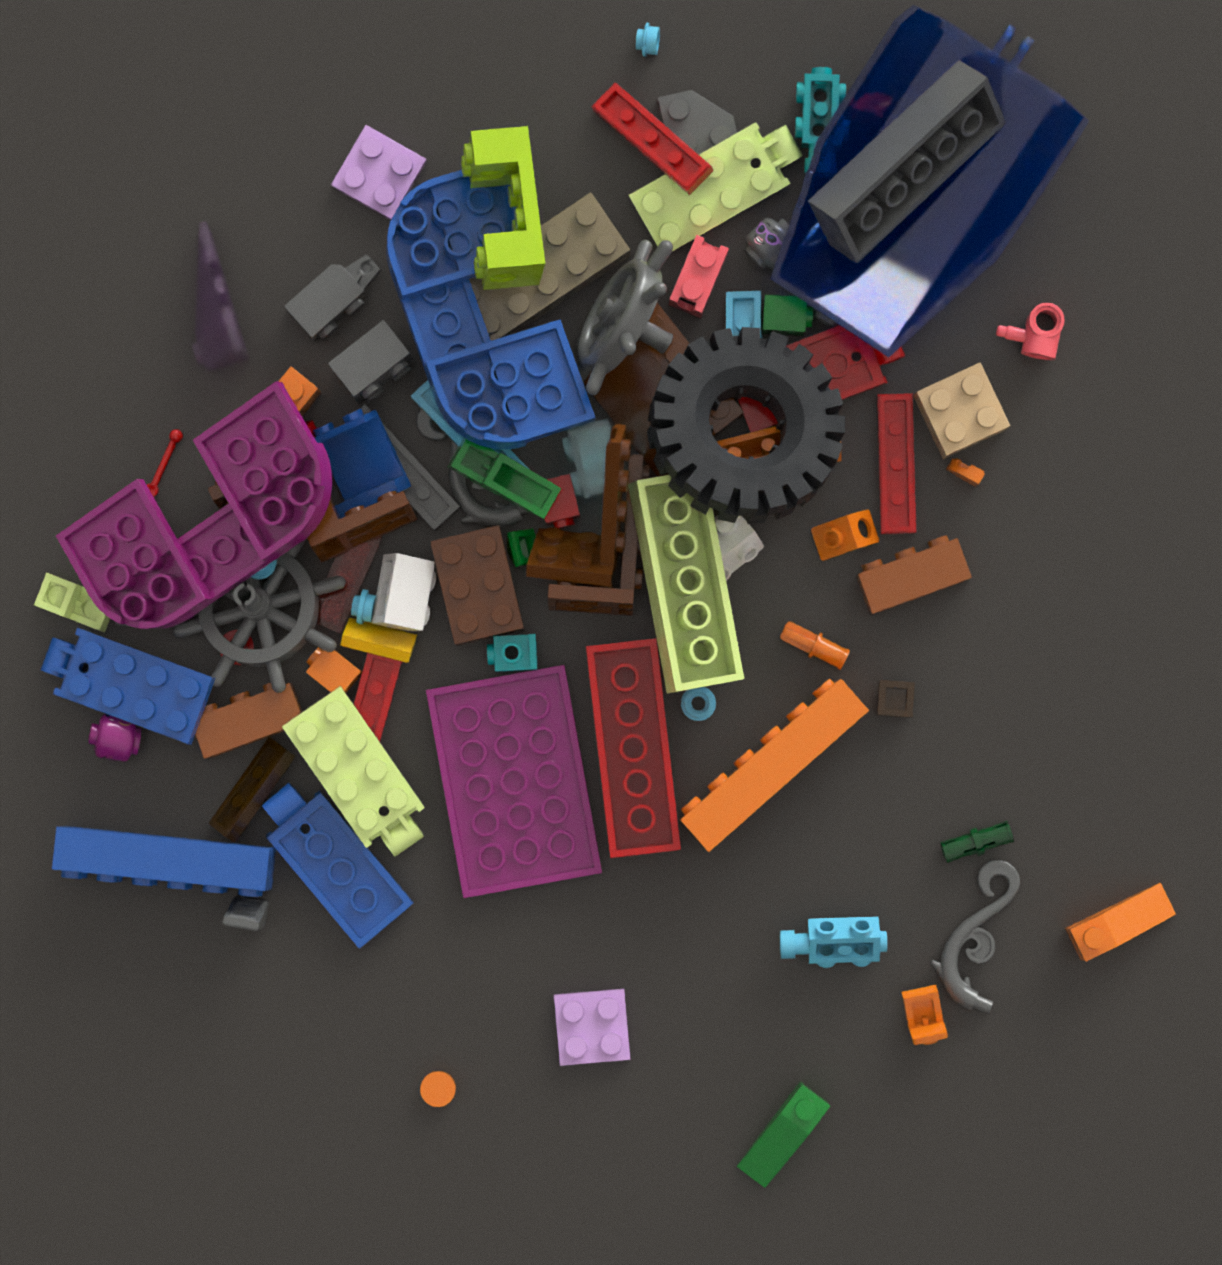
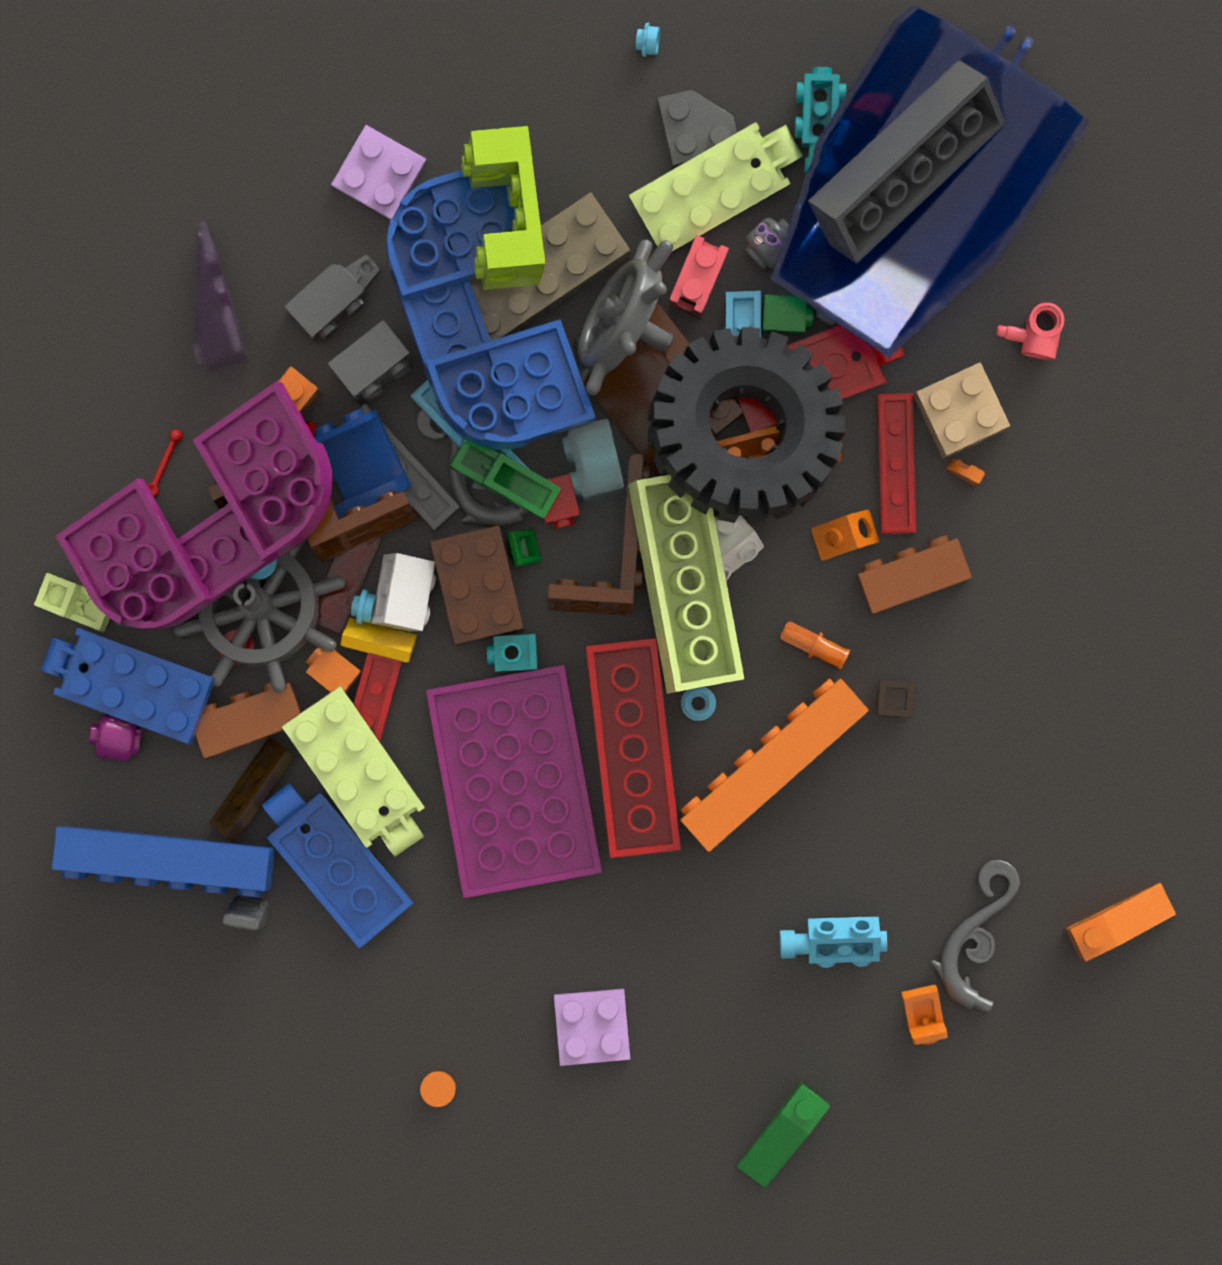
(585, 555): reddish brown bracket -> none
(652, 138): red tile -> none
(977, 841): dark green pin -> none

